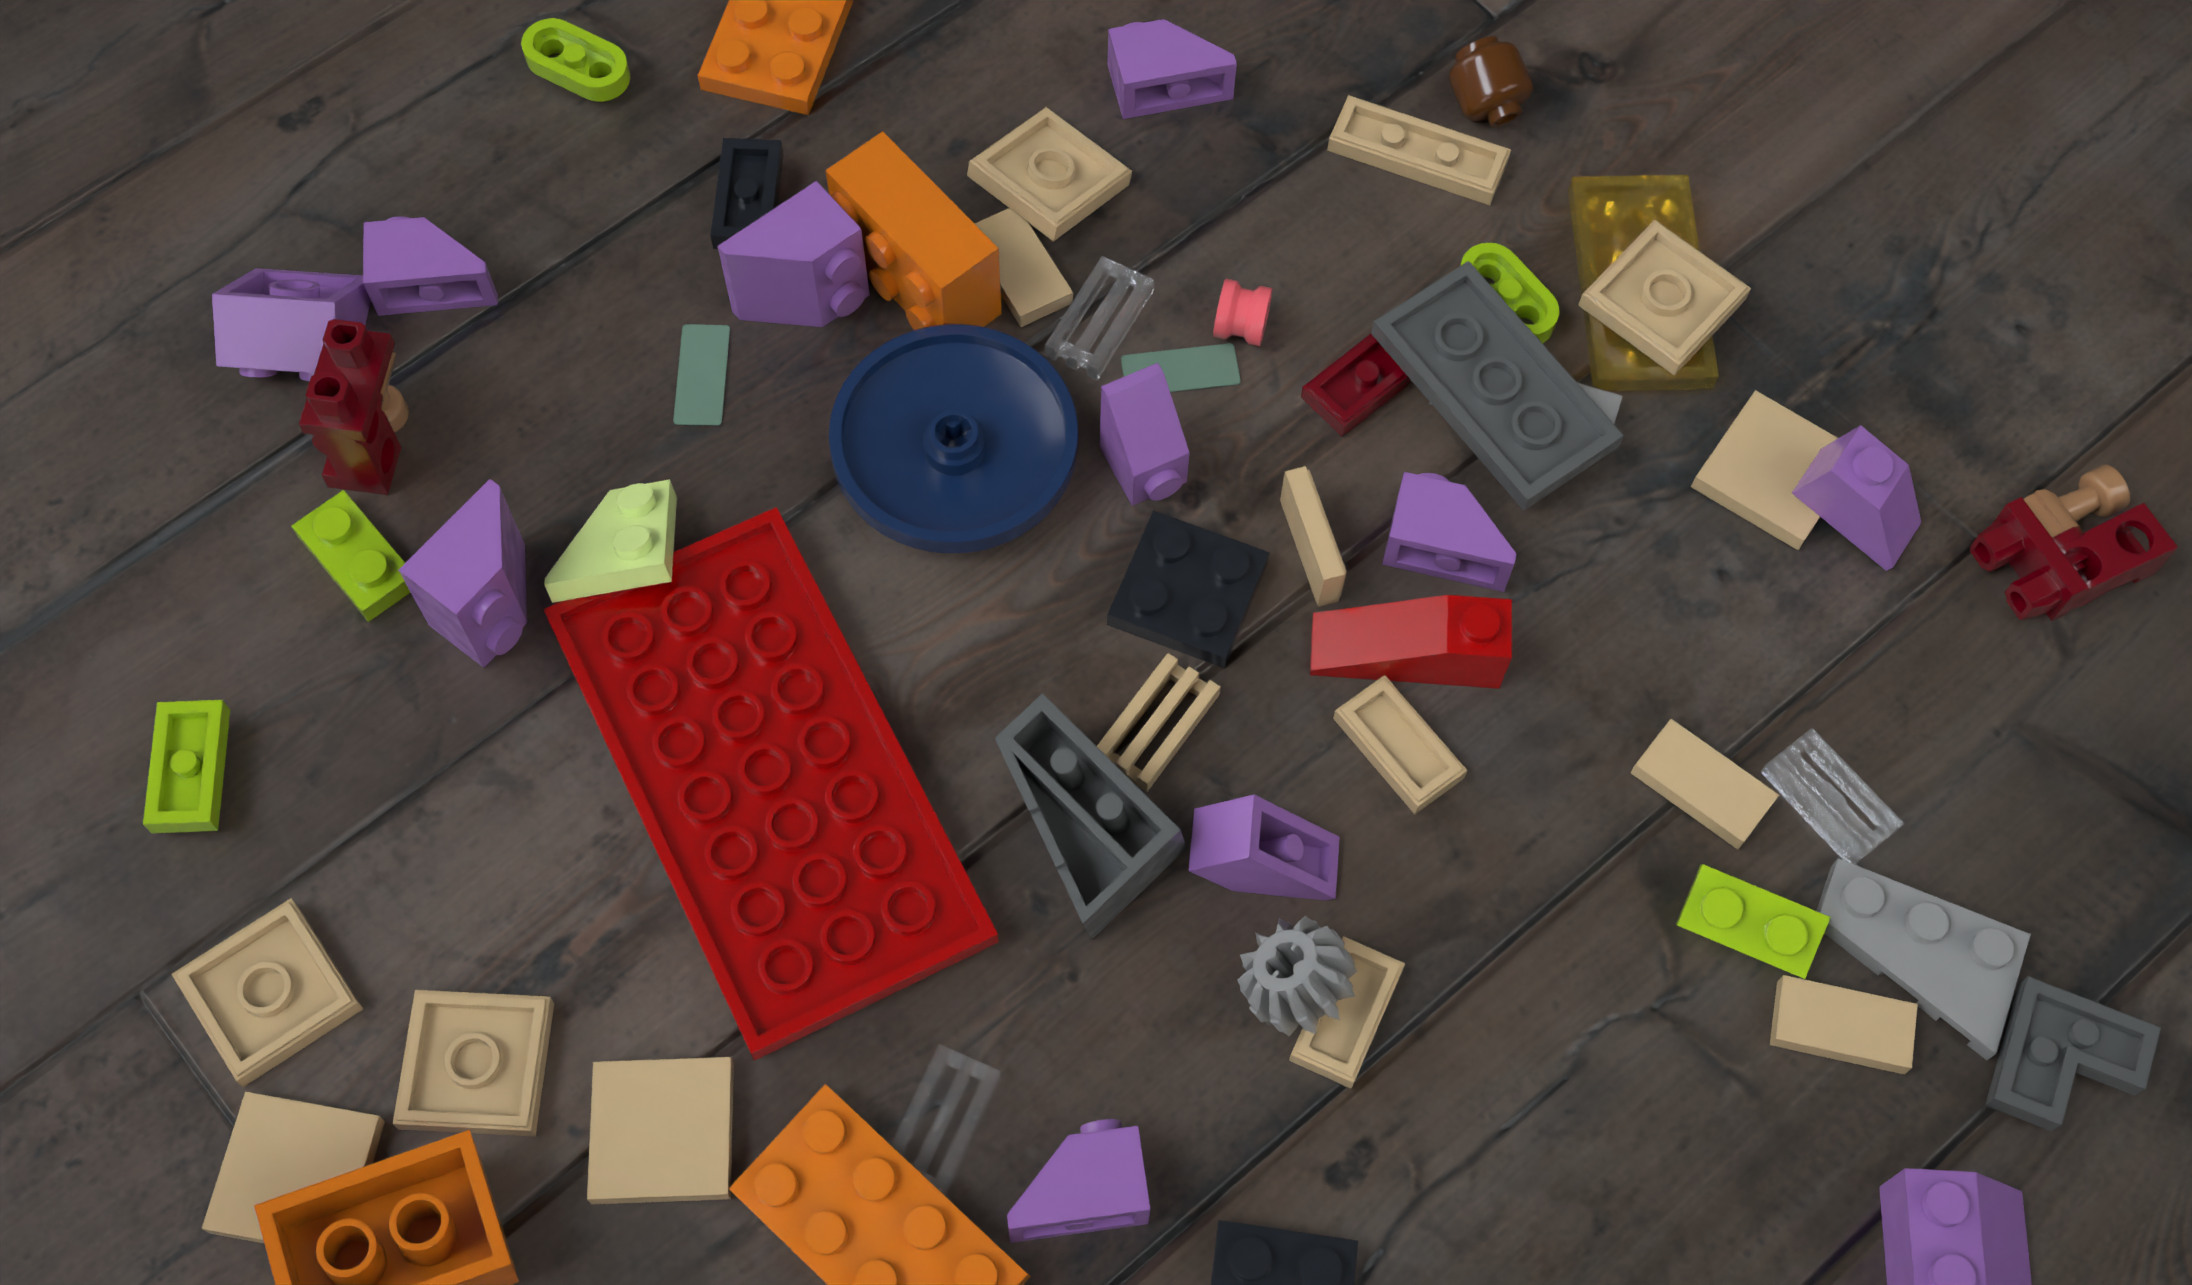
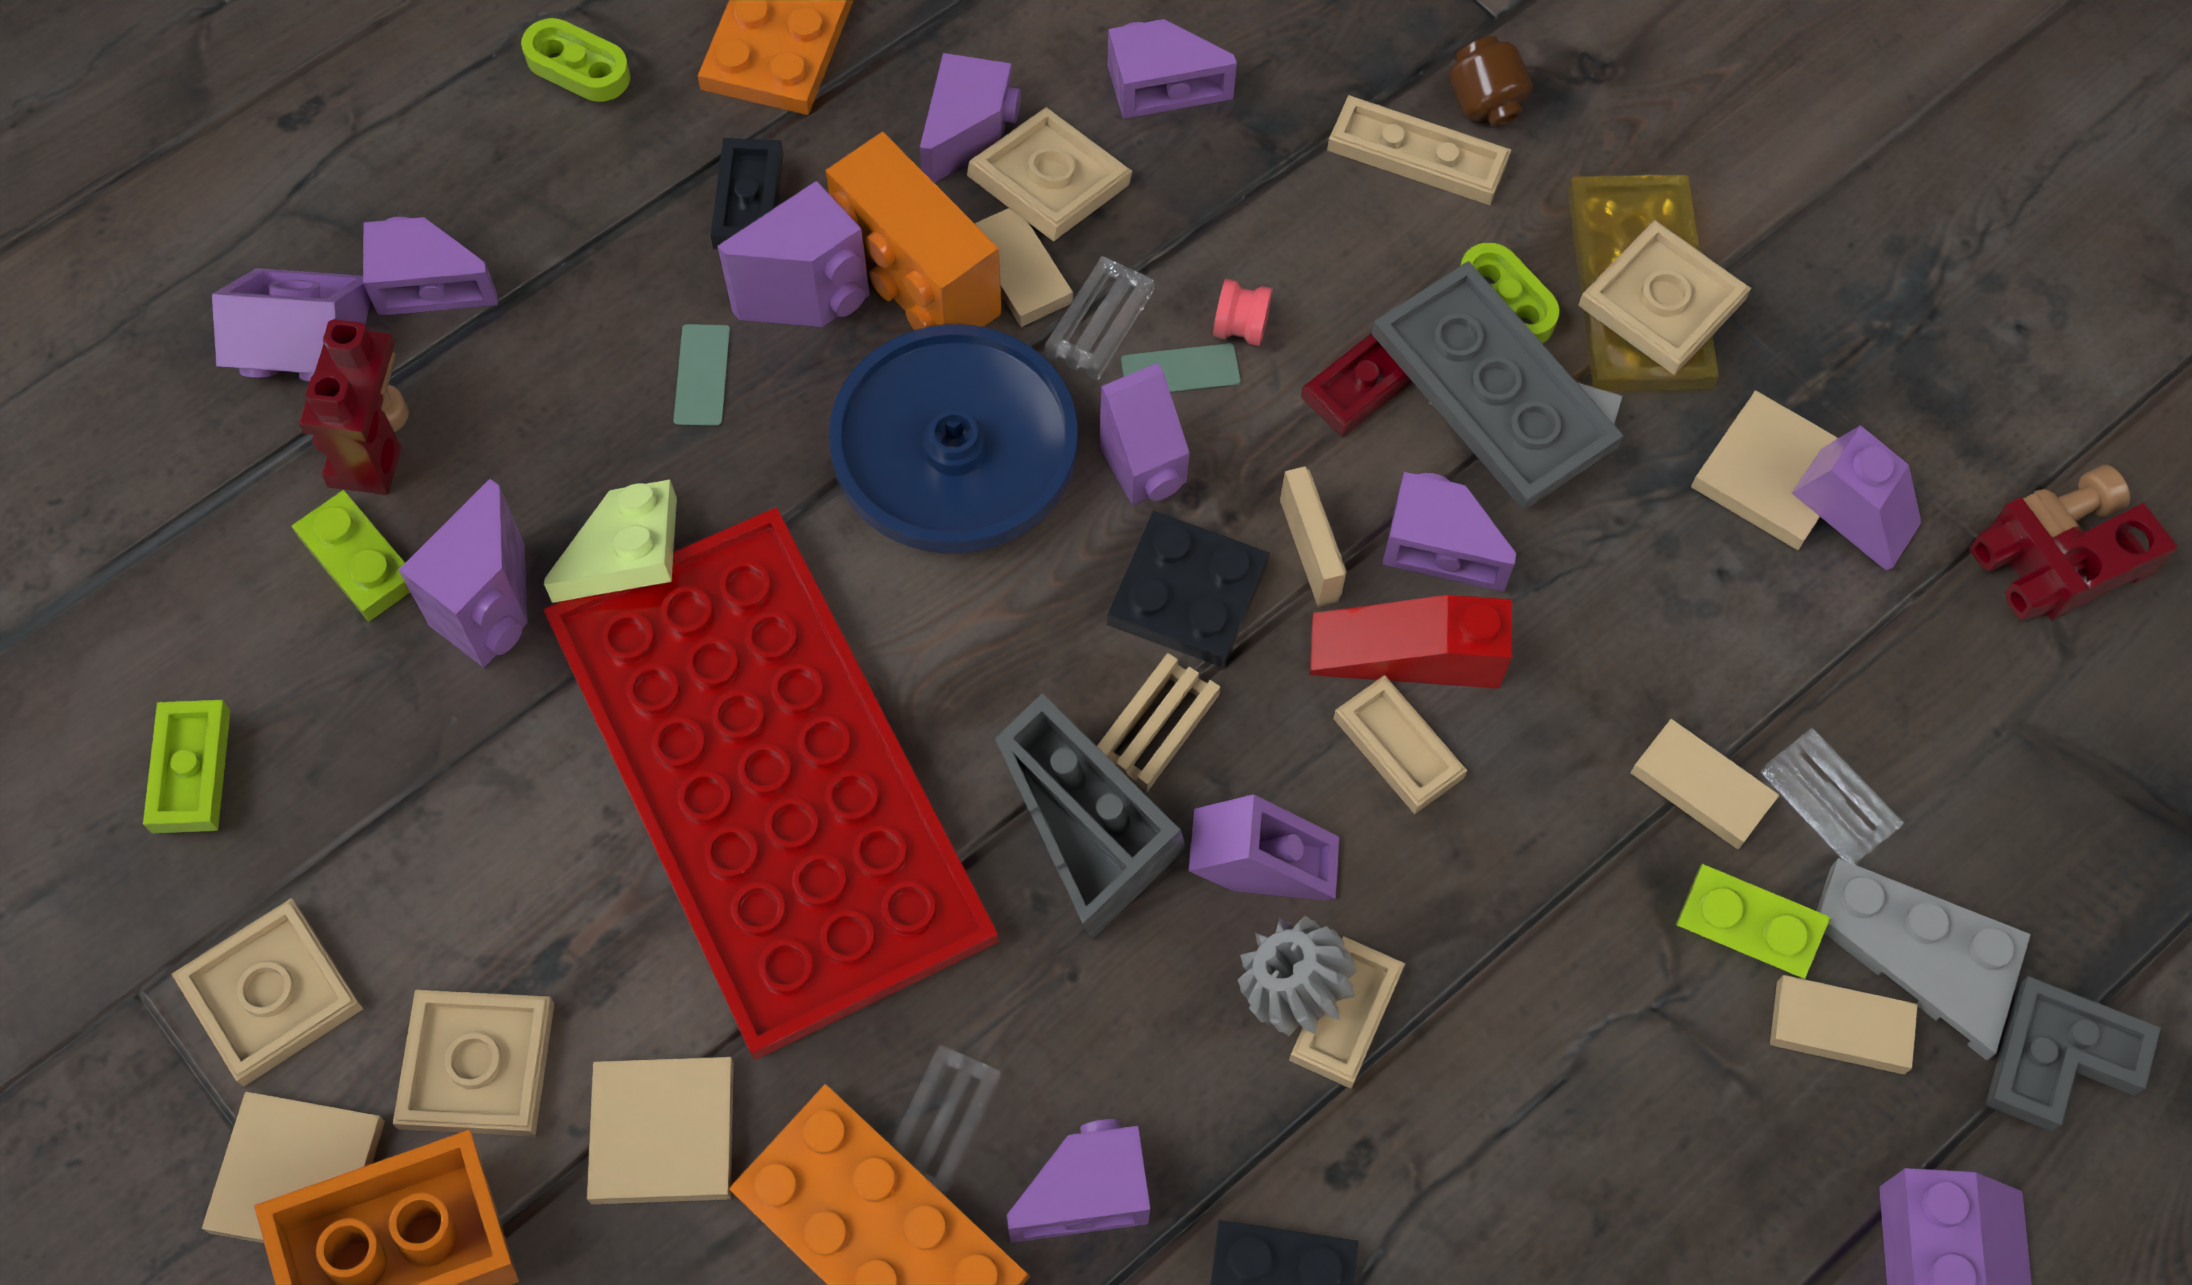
(966, 112): none -> medium lavender slope

